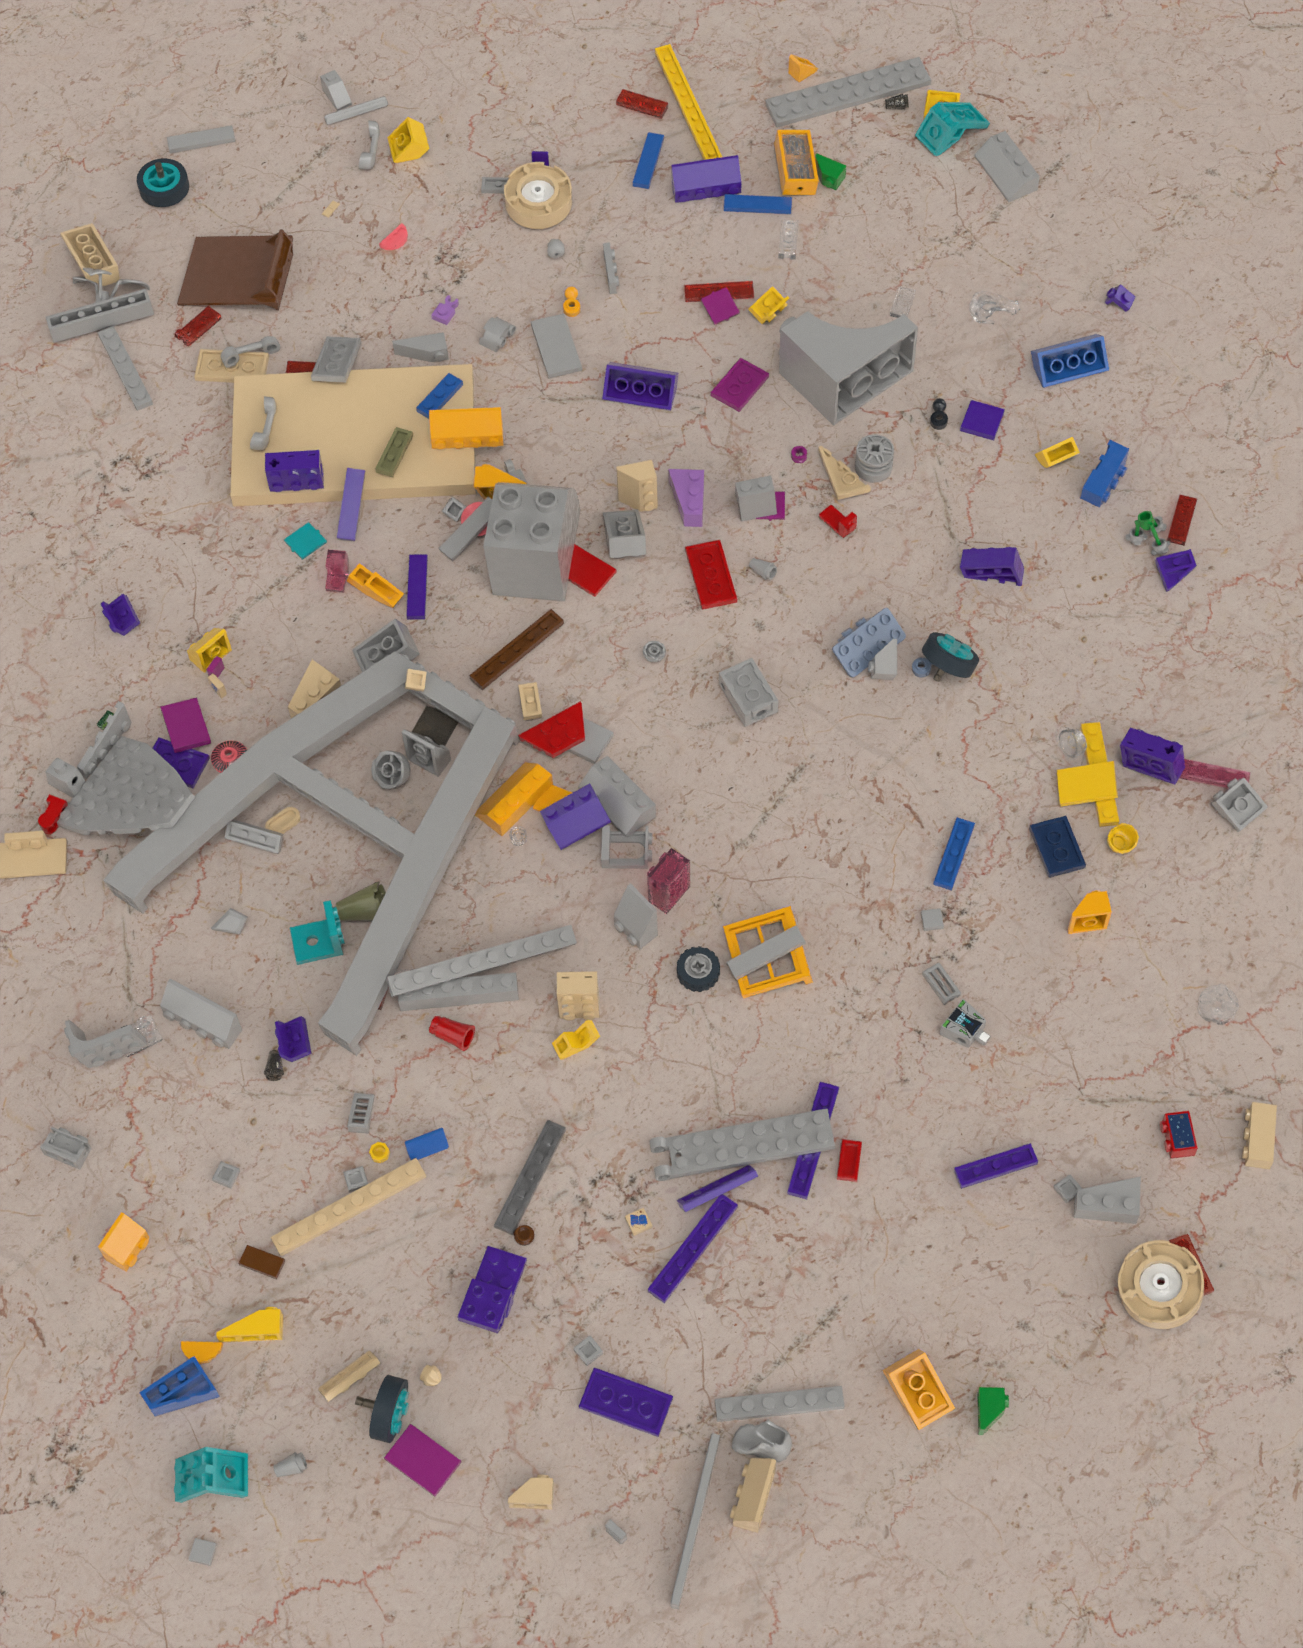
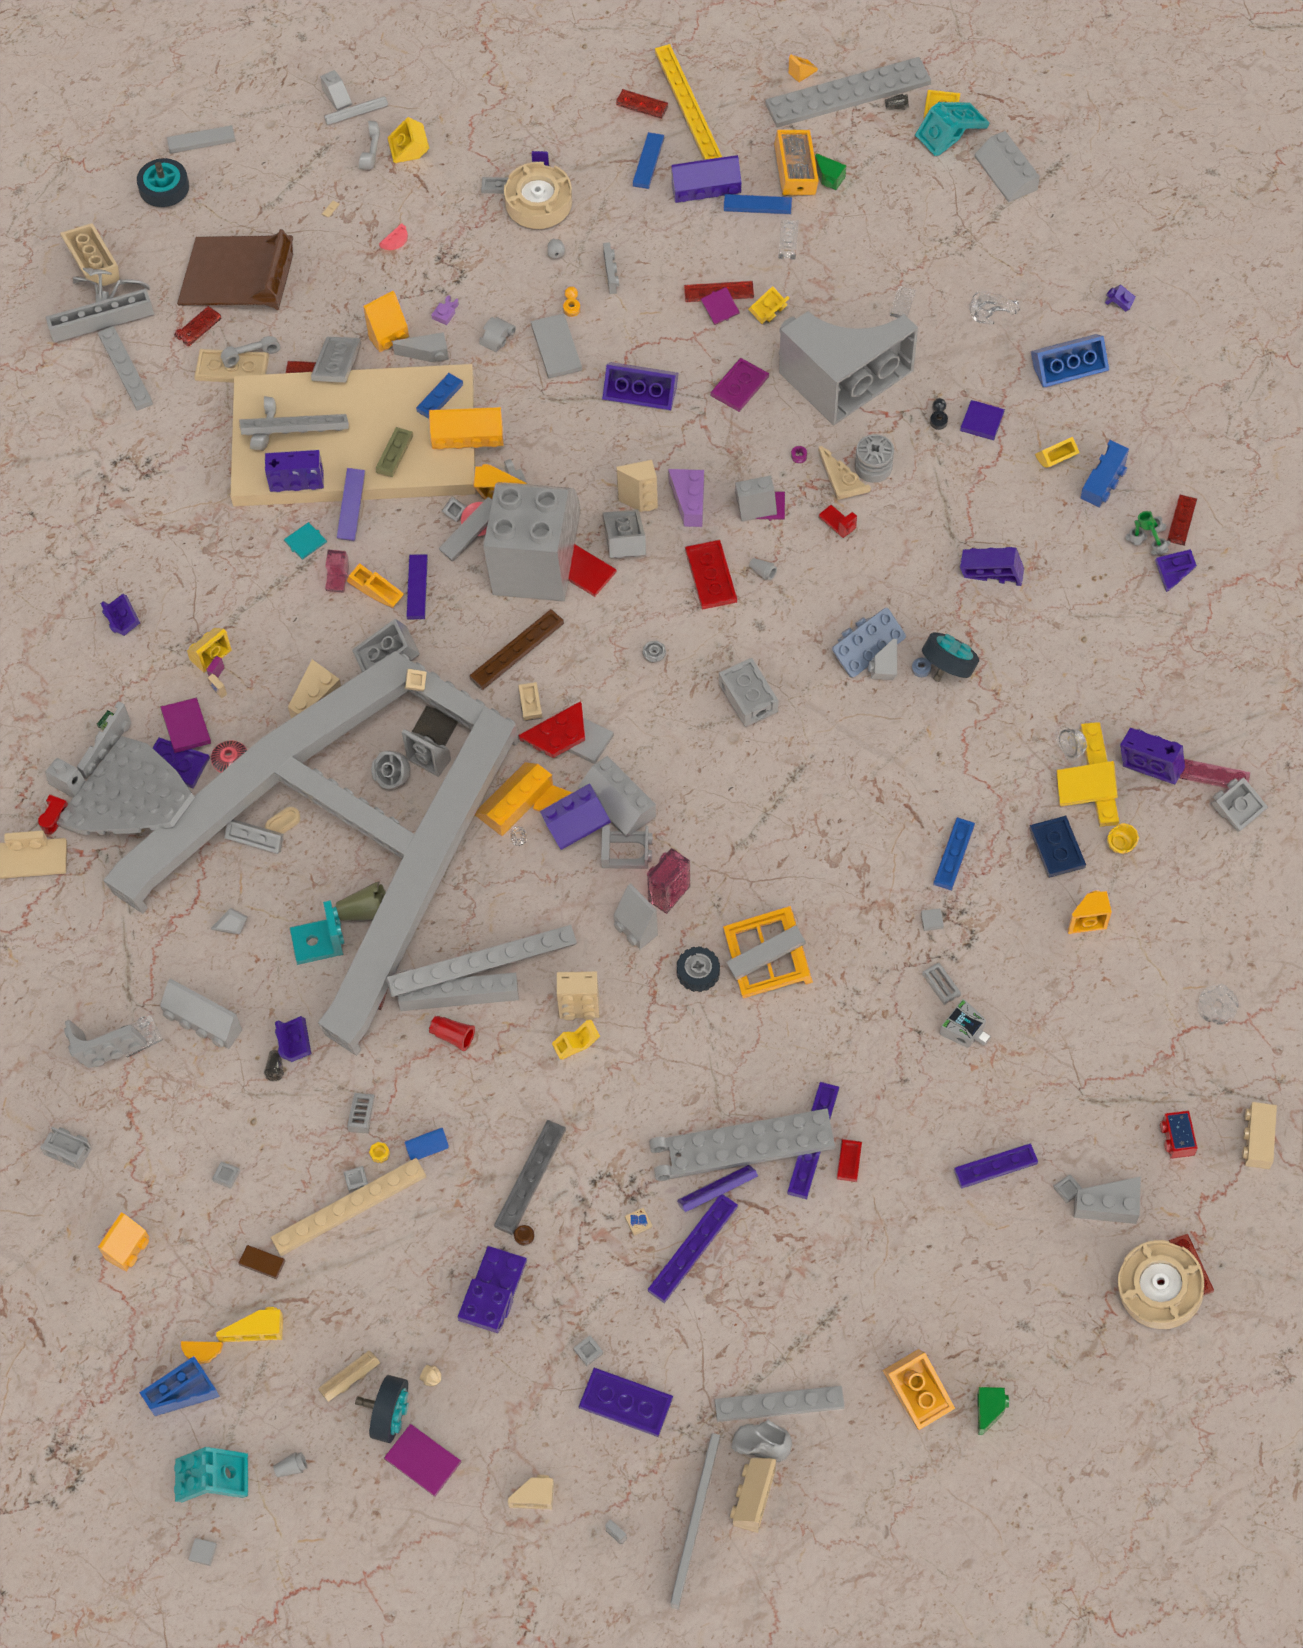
(293, 424): none -> light grey plate
(385, 321): none -> light orange slope

